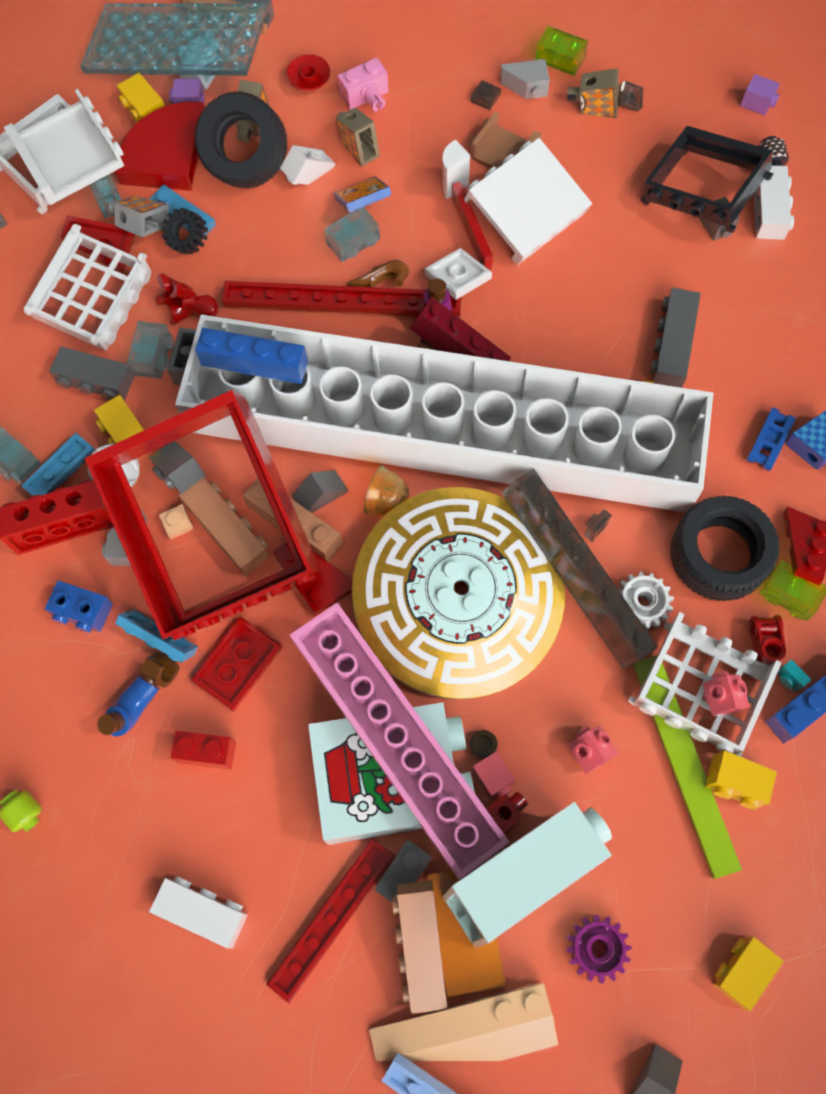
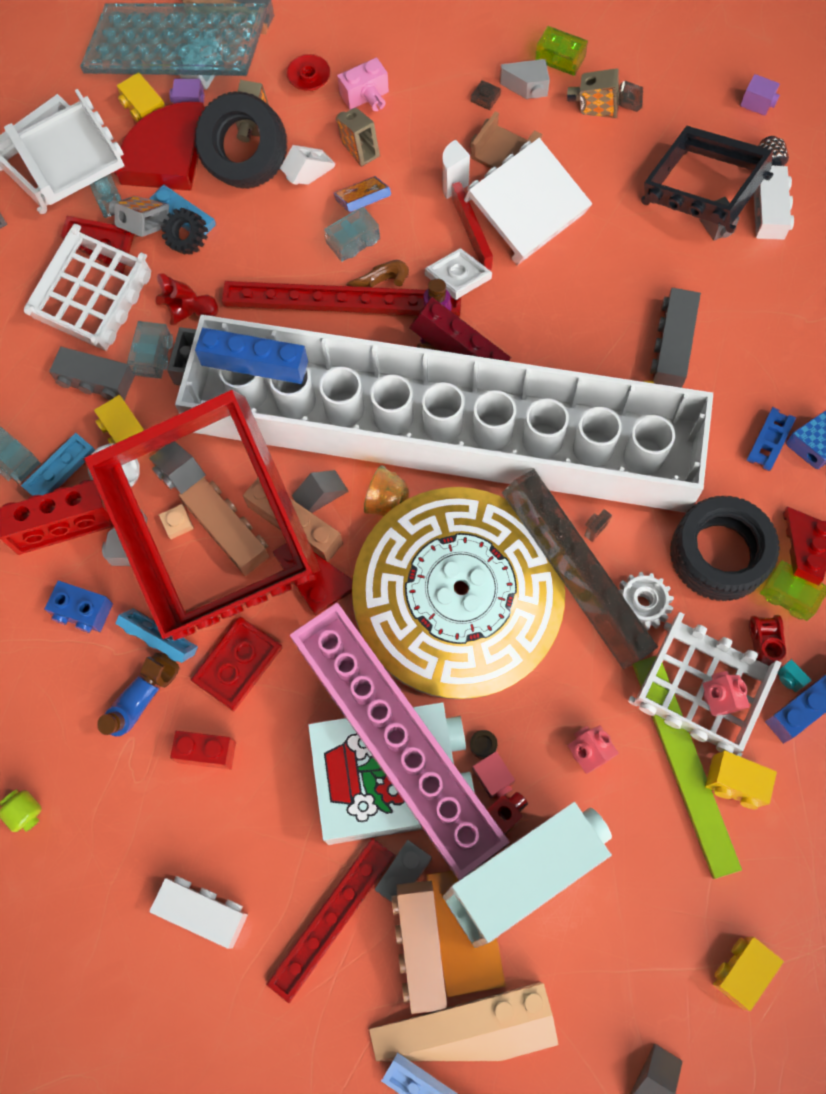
(614, 943): magenta gear -> none

